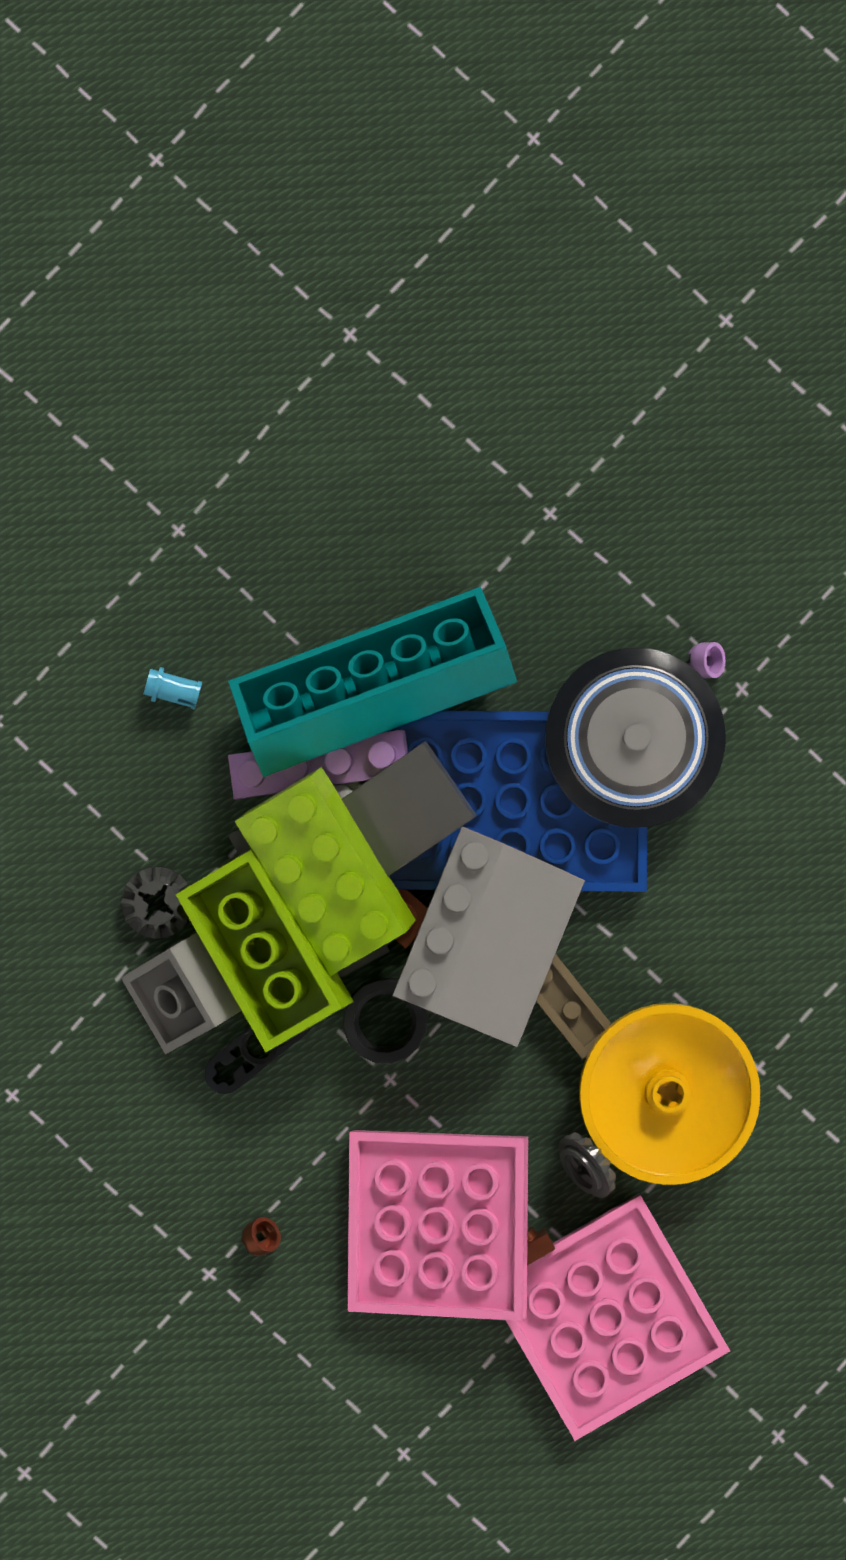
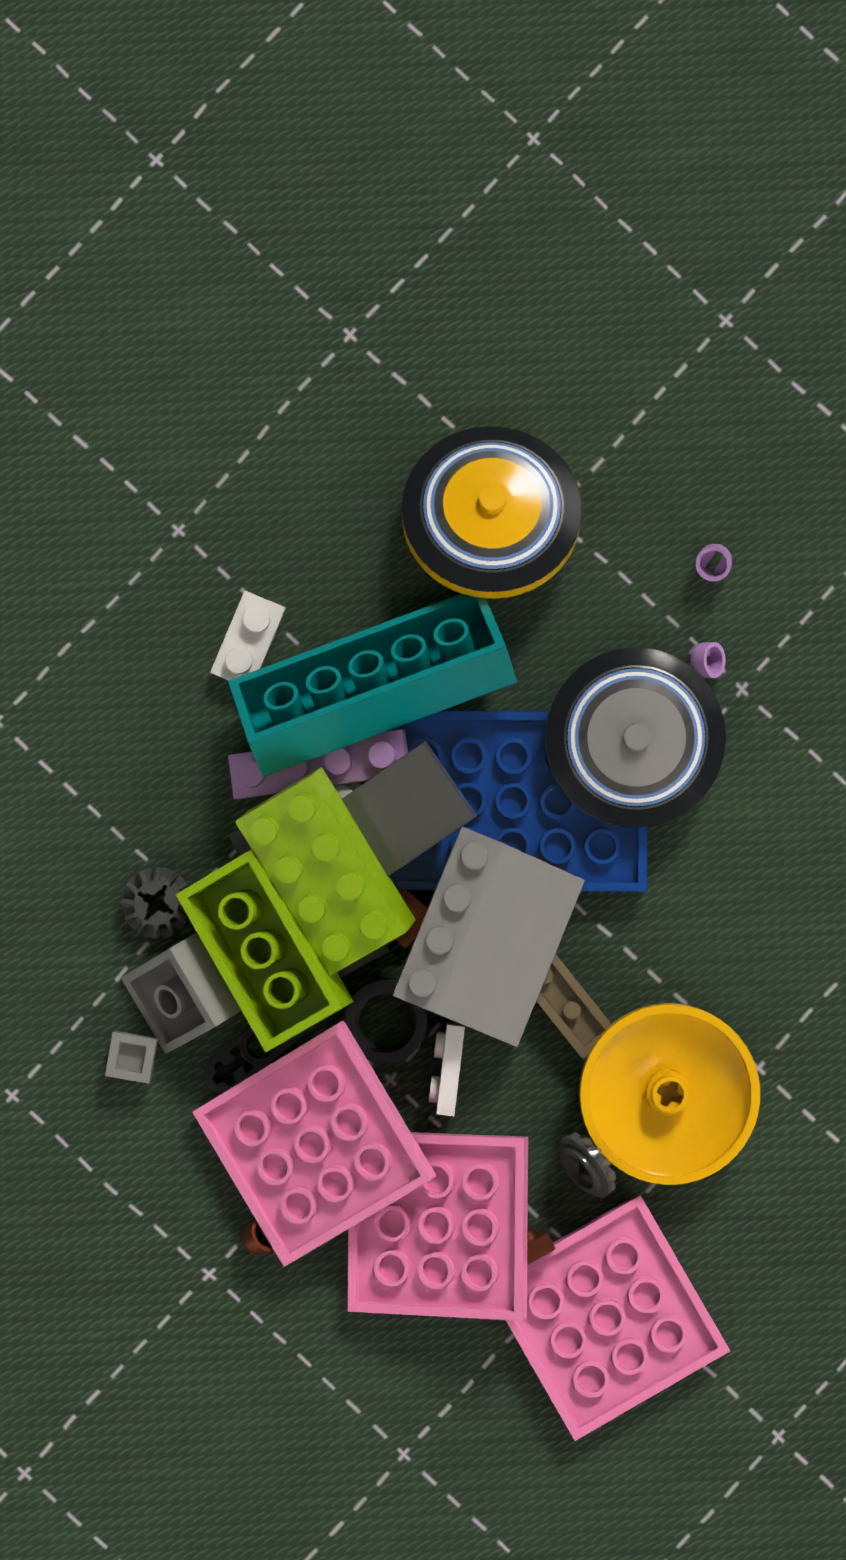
(131, 1057): none -> light grey plate
(172, 688): medium azure pin -> none
(248, 637): none -> white plate
(314, 1143): none -> bright pink plate
(444, 1087): none -> white plate
(491, 512): none -> dish
(723, 566): none -> lavender hinge

